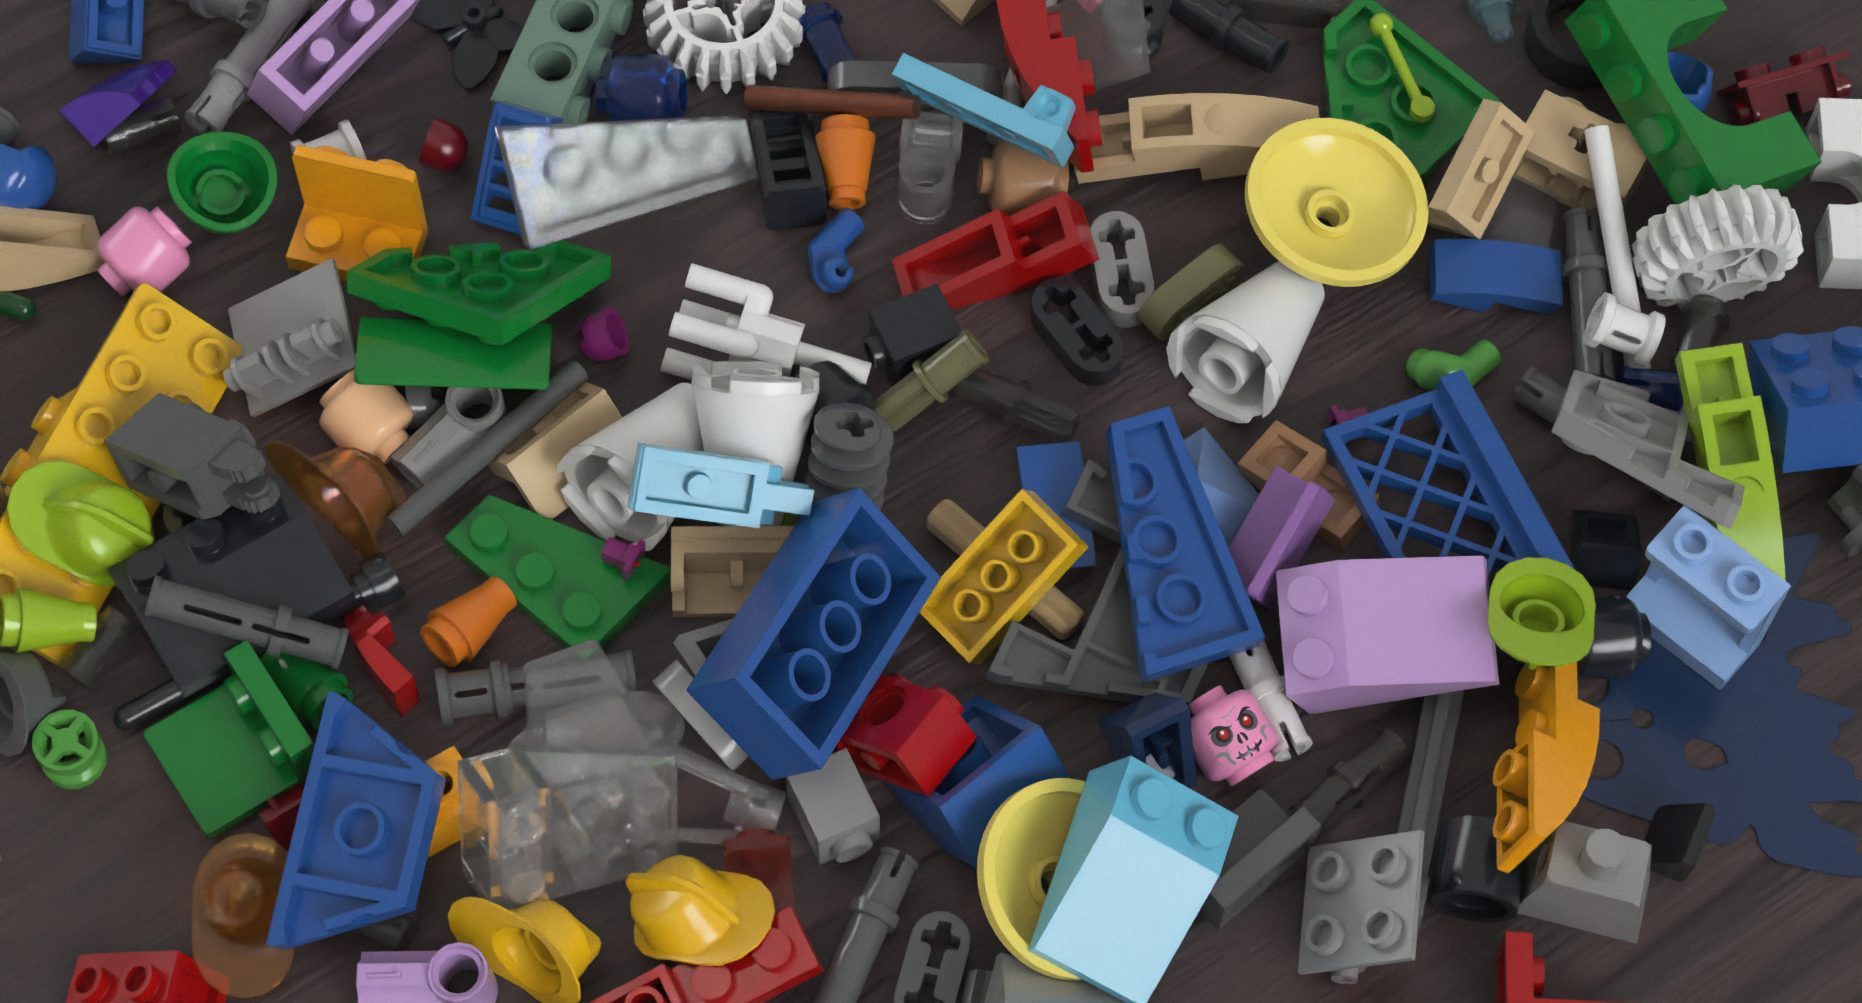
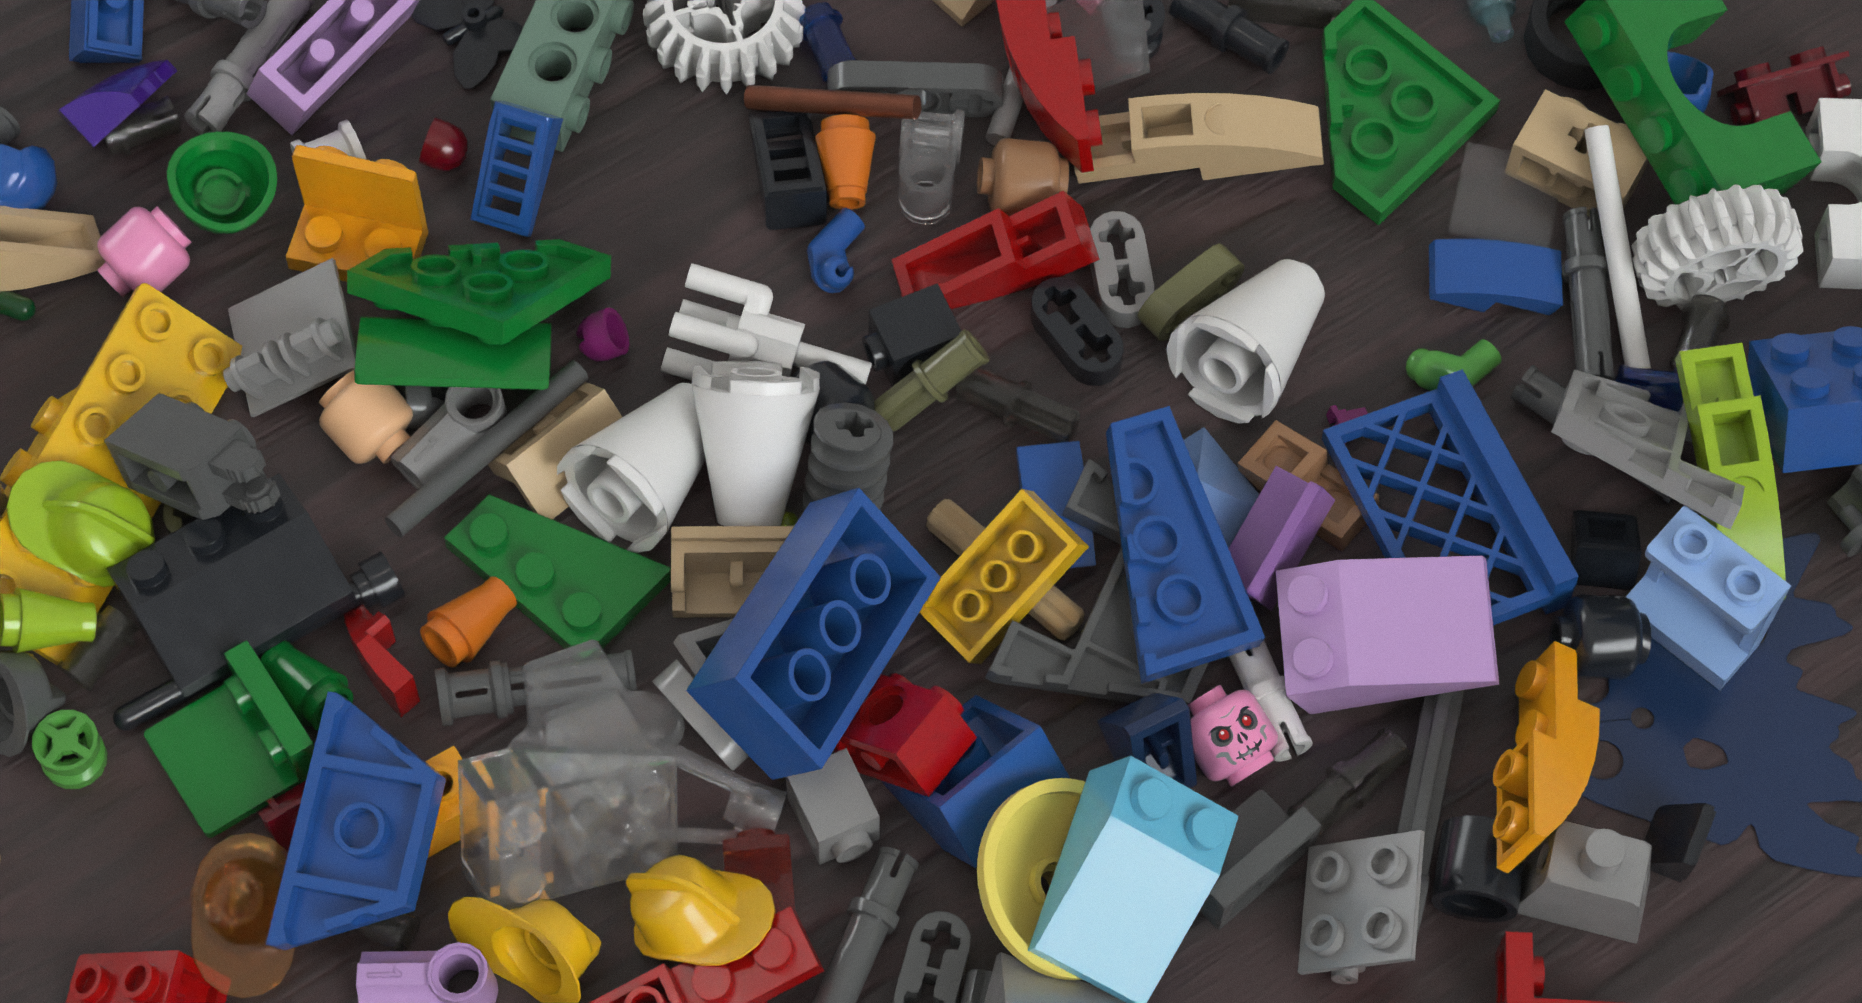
(323, 645): dark grey pin -> none
(343, 487): clear orange piece -> none
(609, 171): clear wing -> none
(623, 556): magenta piece -> none
(642, 88): clear blue head -> none
(712, 487): medium azure hinge -> none
(1036, 128): medium azure hinge -> none
(1353, 182): light yellow dish -> none
(1421, 106): lime hinge -> none
(1480, 171): tan panel -> none
(1541, 612): lime piece -> none
(1624, 329): white bush -> none

